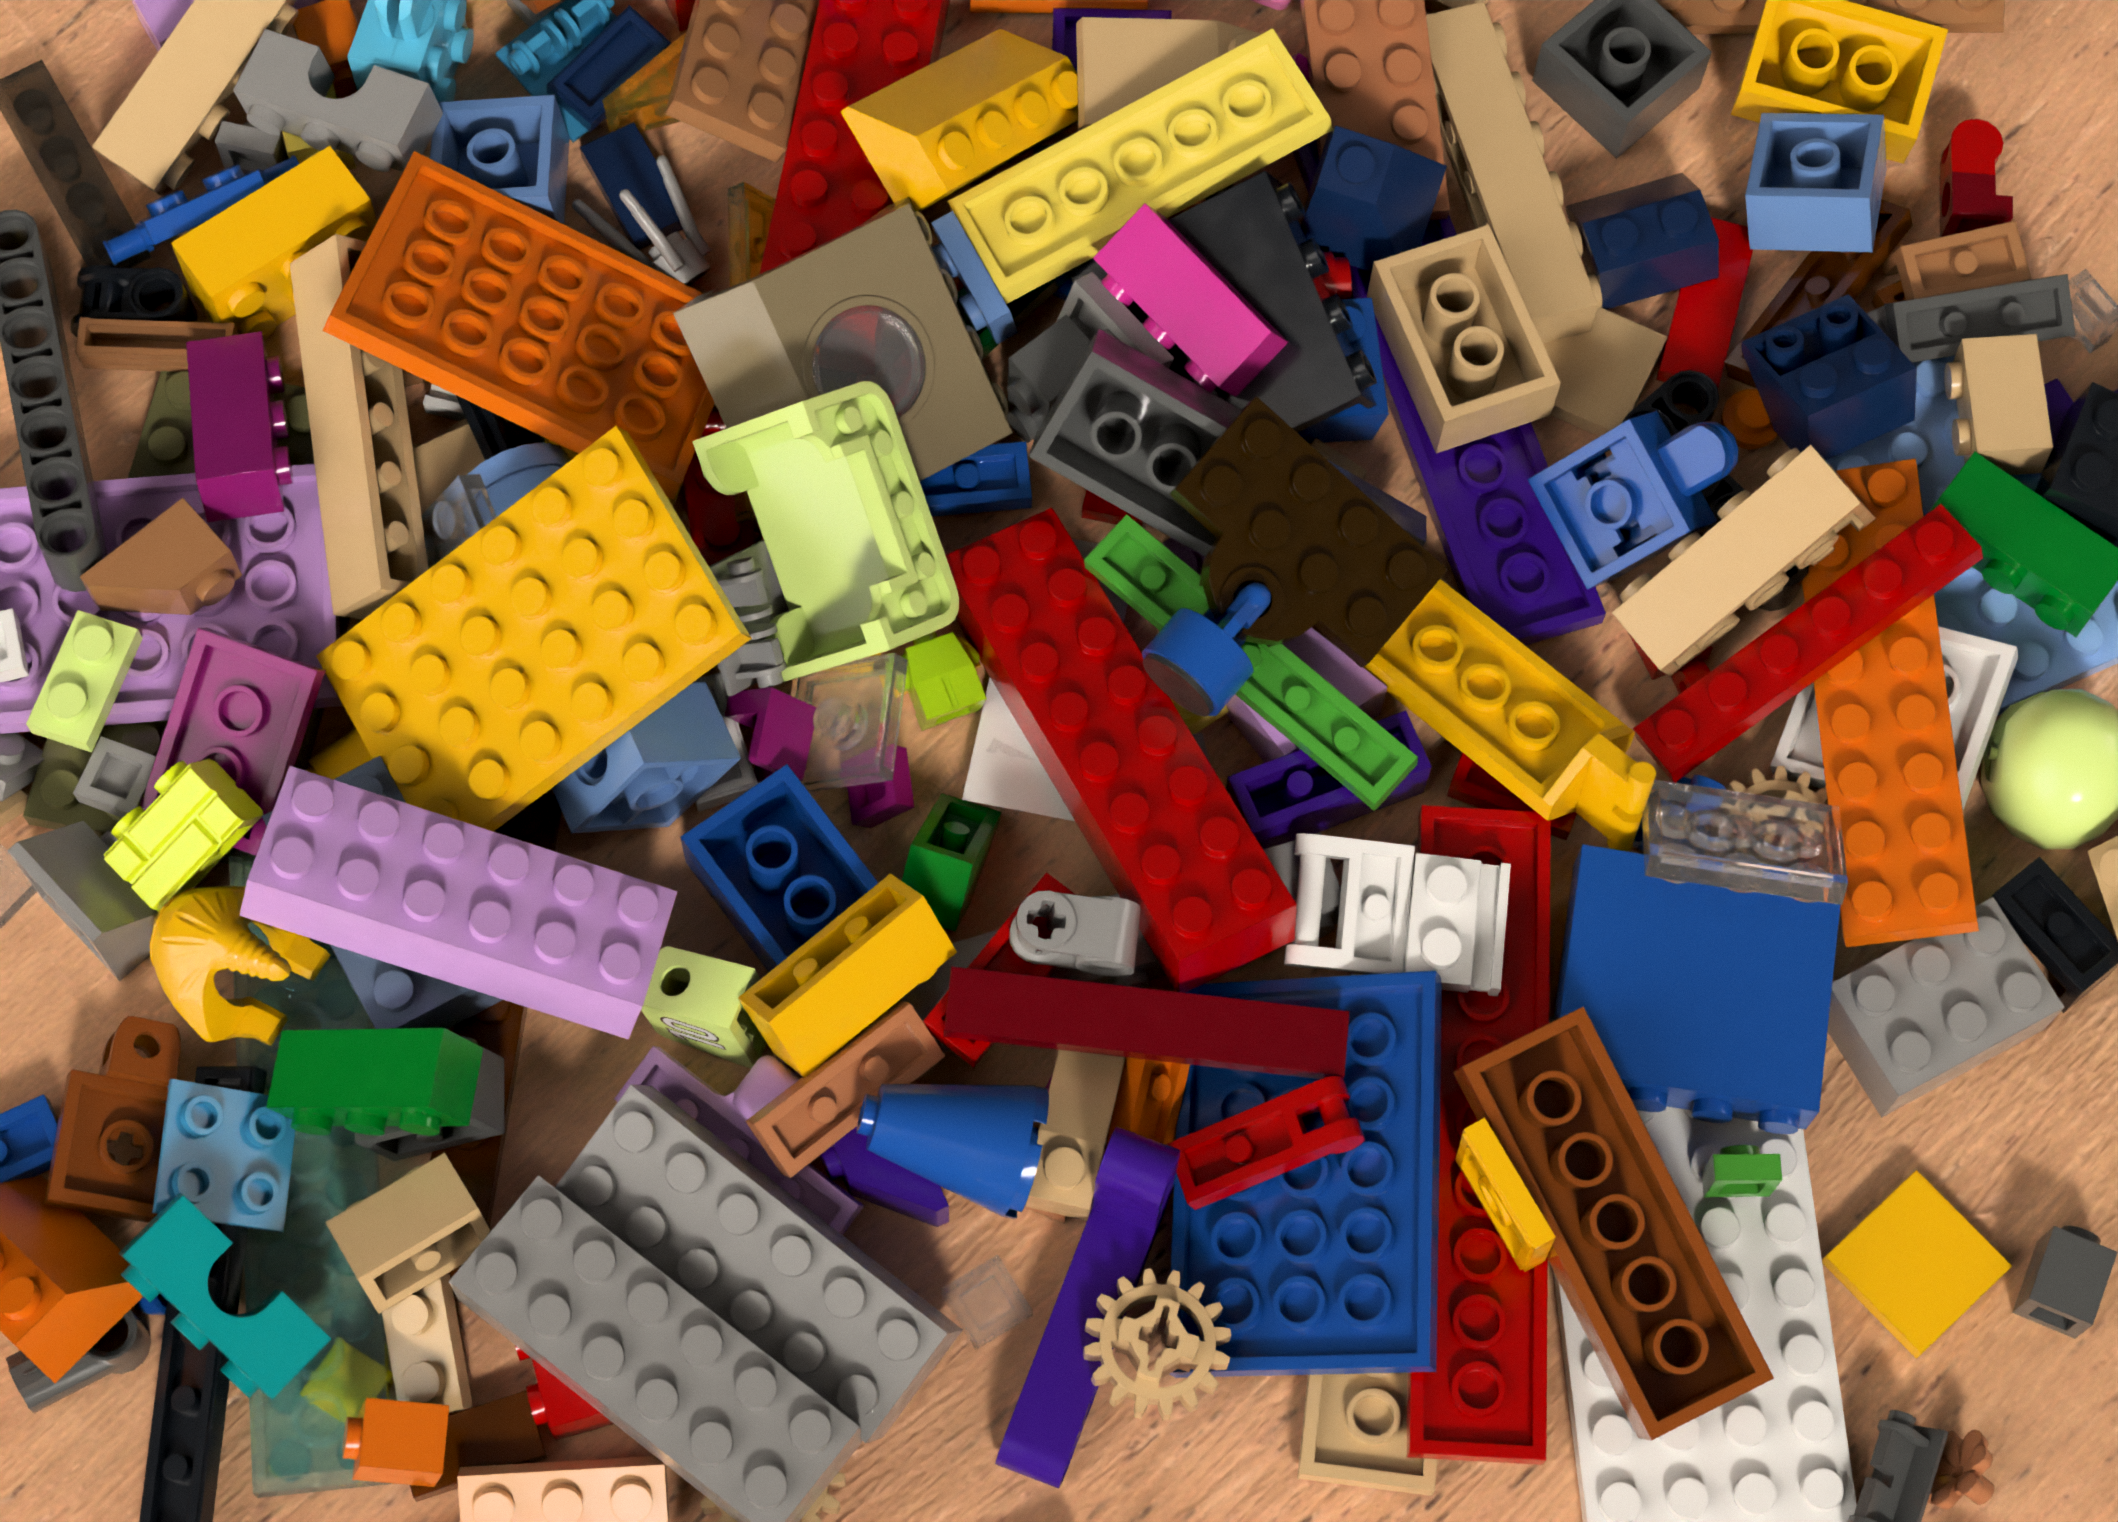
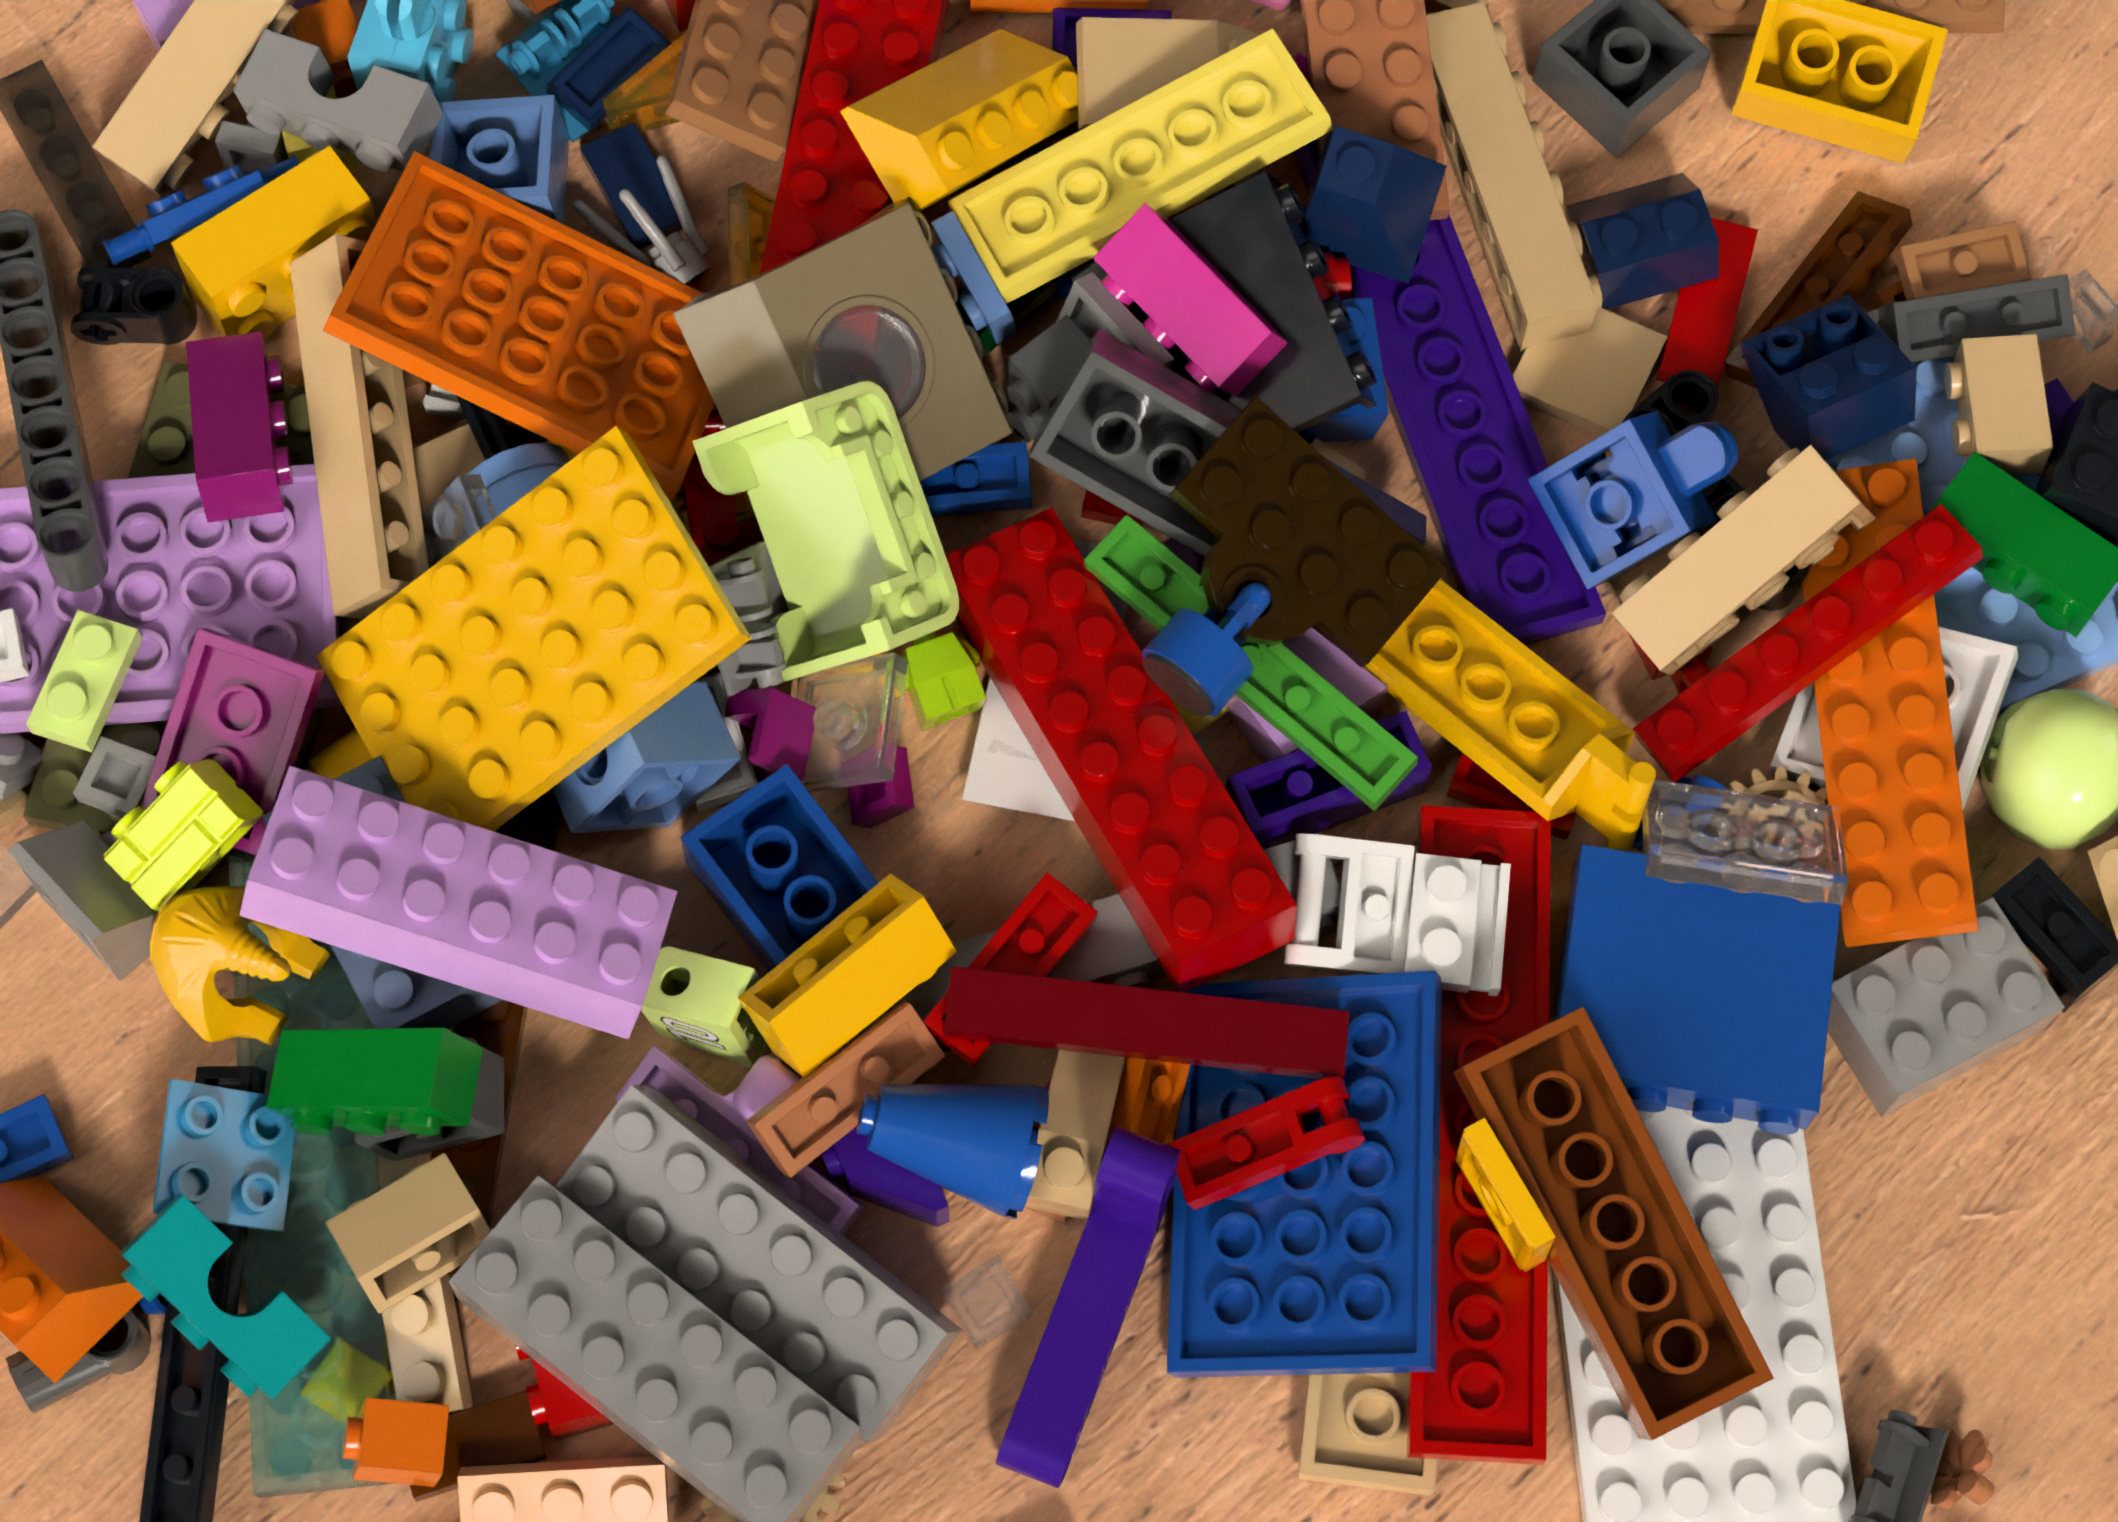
(95, 1108): dark orange plate -> none
(142, 343): medium nougat piece -> none
(165, 567): medium nougat slope -> none
(950, 856): green slope -> none
(1087, 933): light grey piece -> none
(1187, 1349): tan gear -> none
(1463, 338): tan brick -> none
(1741, 1173): bright green plate -> none
(1748, 420): orange plate -> none
(1816, 182): medium blue brick -> none
(1916, 1264): yellow tile -> none
(1969, 180): leg -> none
(2065, 1280): dark grey brick -> none

